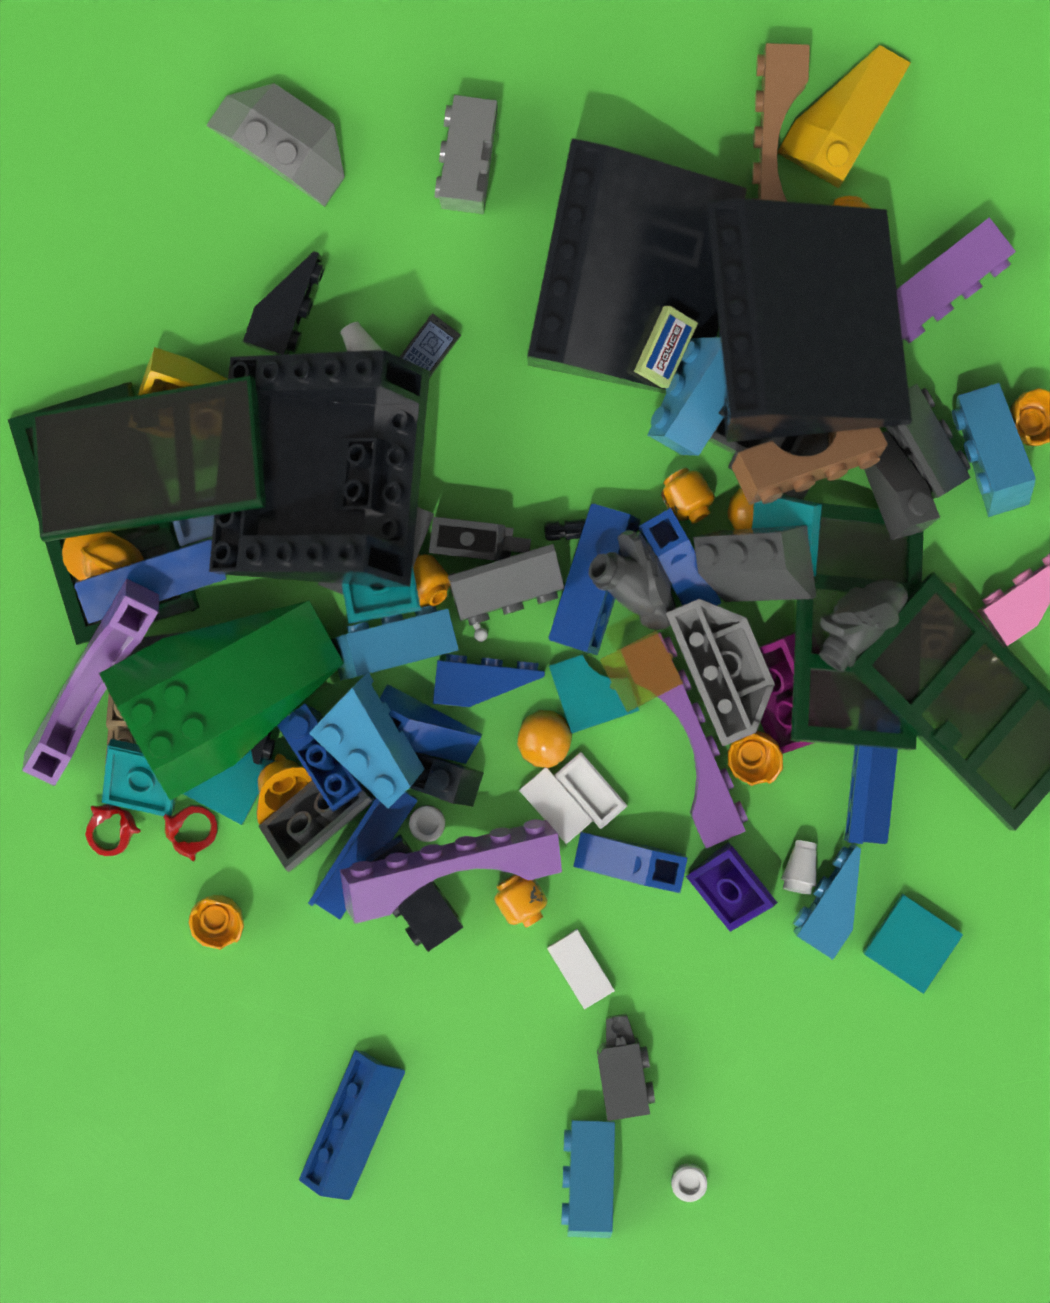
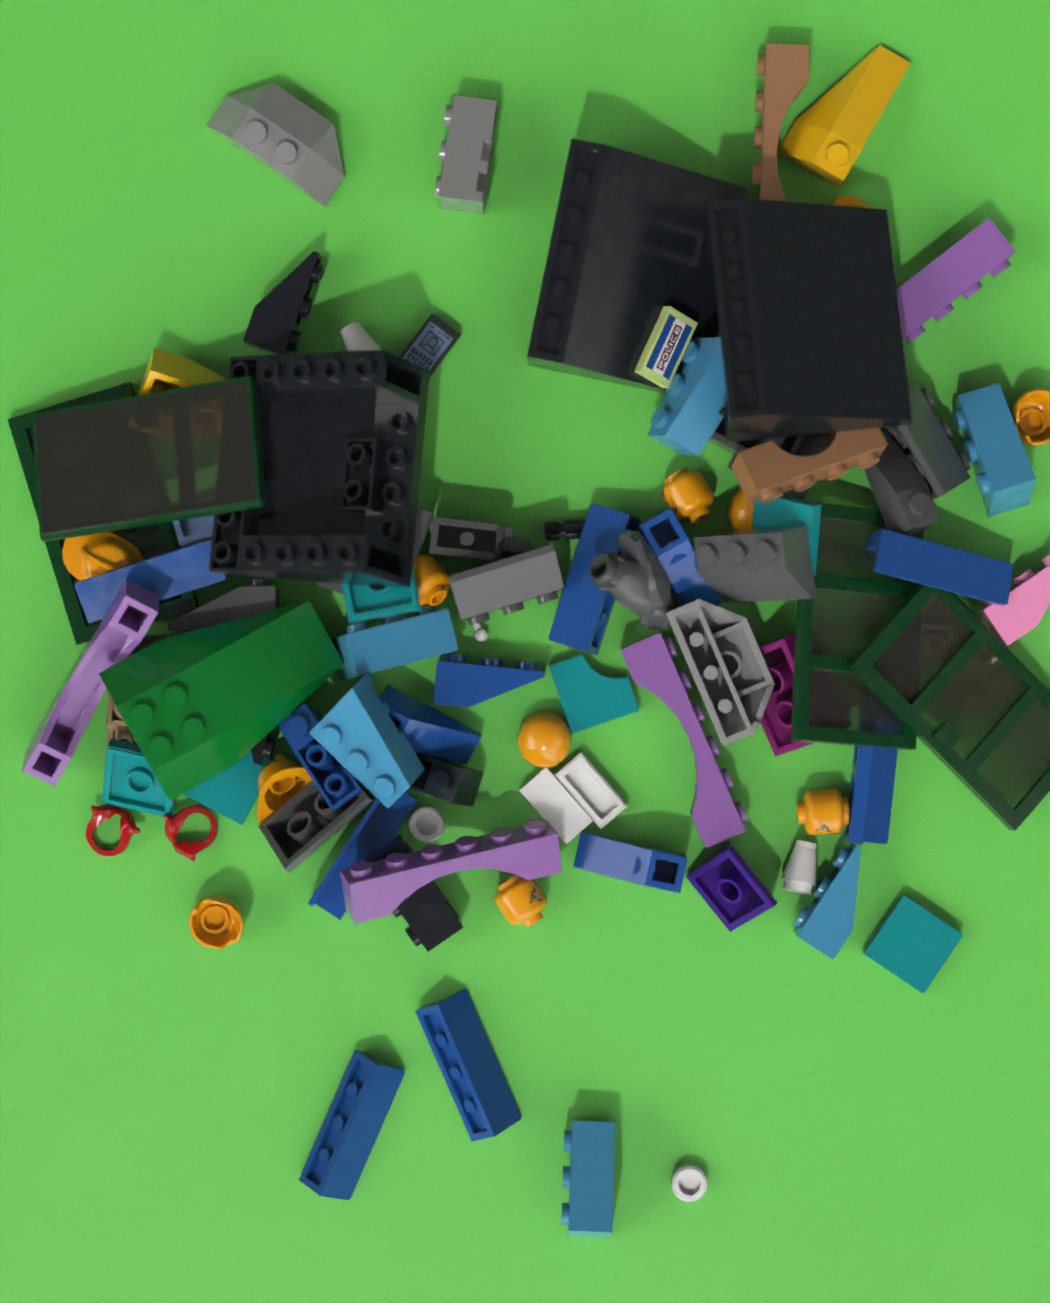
(235, 604): none -> dark grey slope
(469, 1065): none -> blue panel
(580, 969): white tile -> none
(622, 1072): dark grey hinge -> none
(641, 671): clear yellow piece -> none
(755, 759): light orange hair -> none
(823, 811): none -> light orange head
(861, 620): dark grey animal -> none
(941, 566): none -> blue panel

